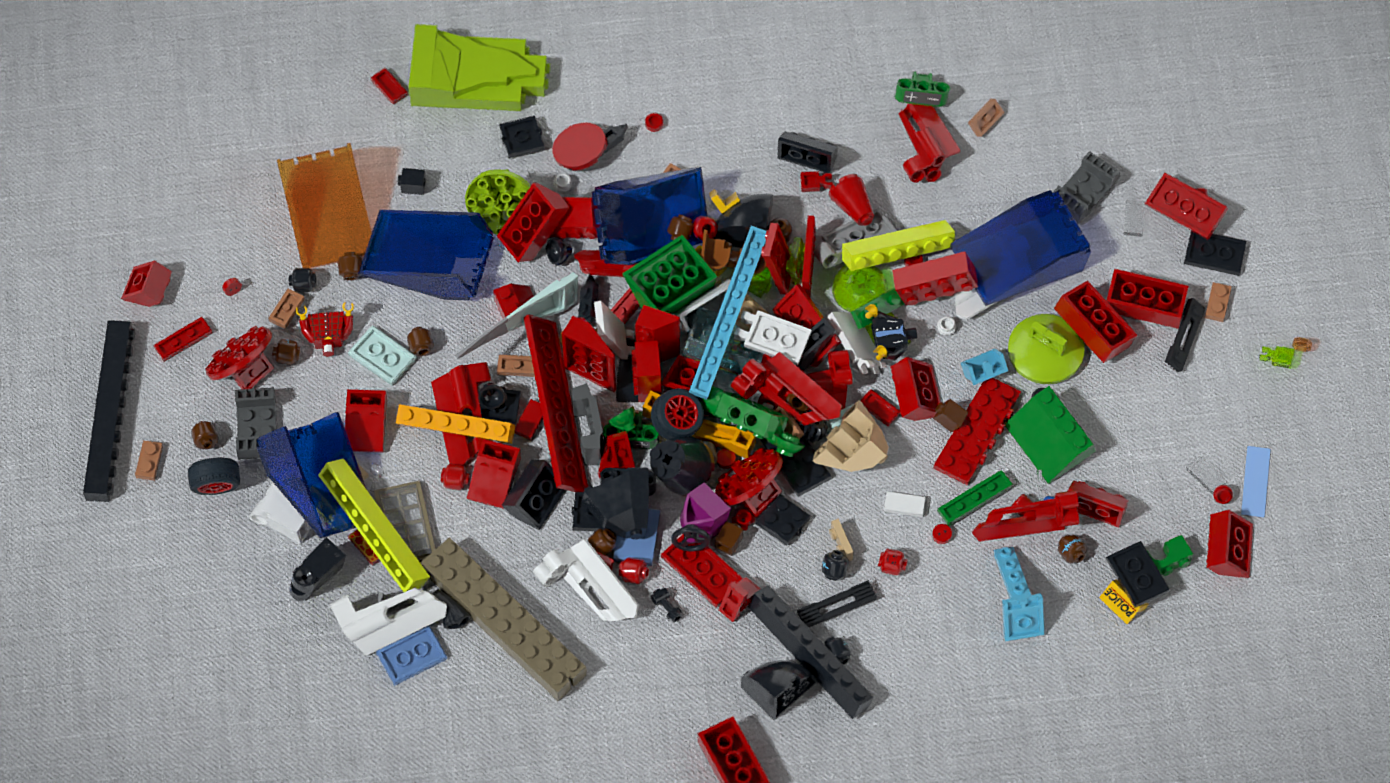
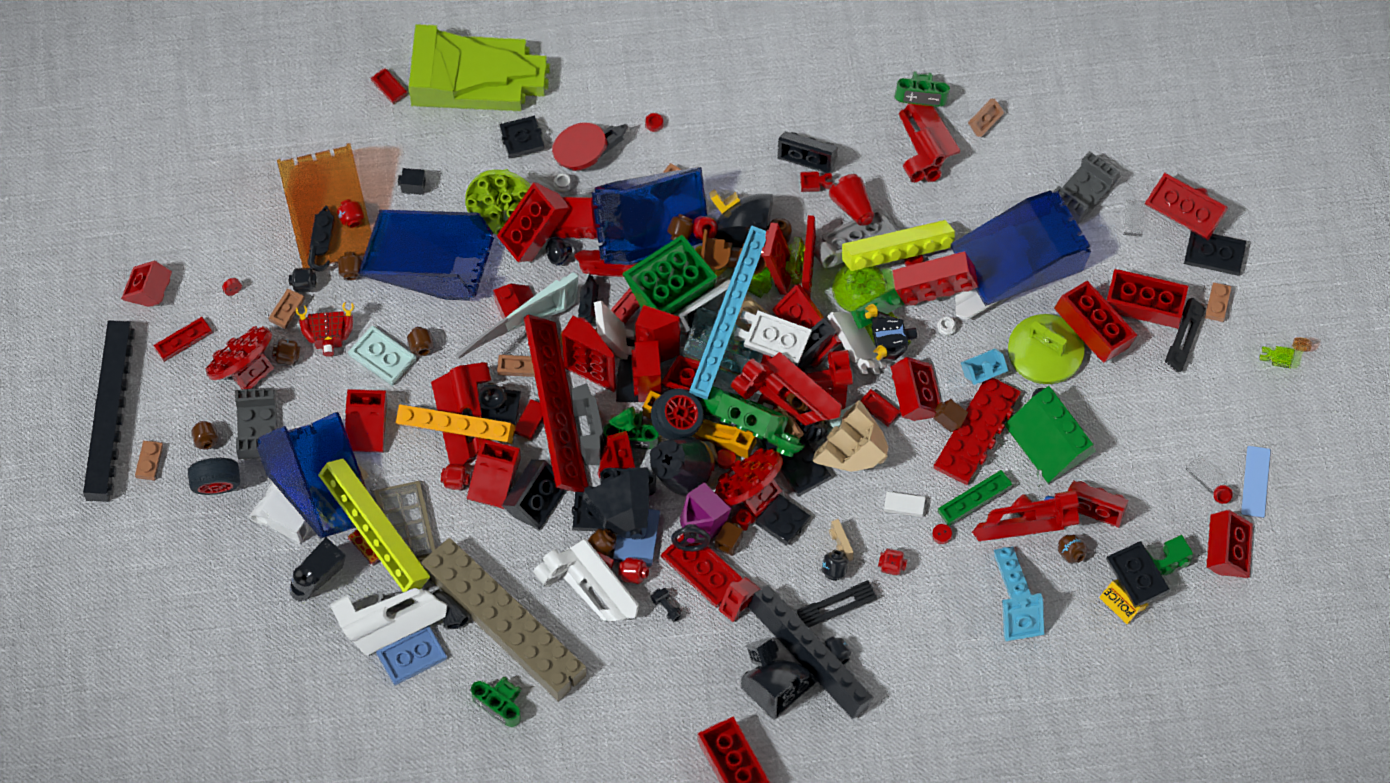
(321, 238): none -> black plate
(350, 213): none -> red head
(503, 692): none -> green beam
(762, 651): none -> black slope

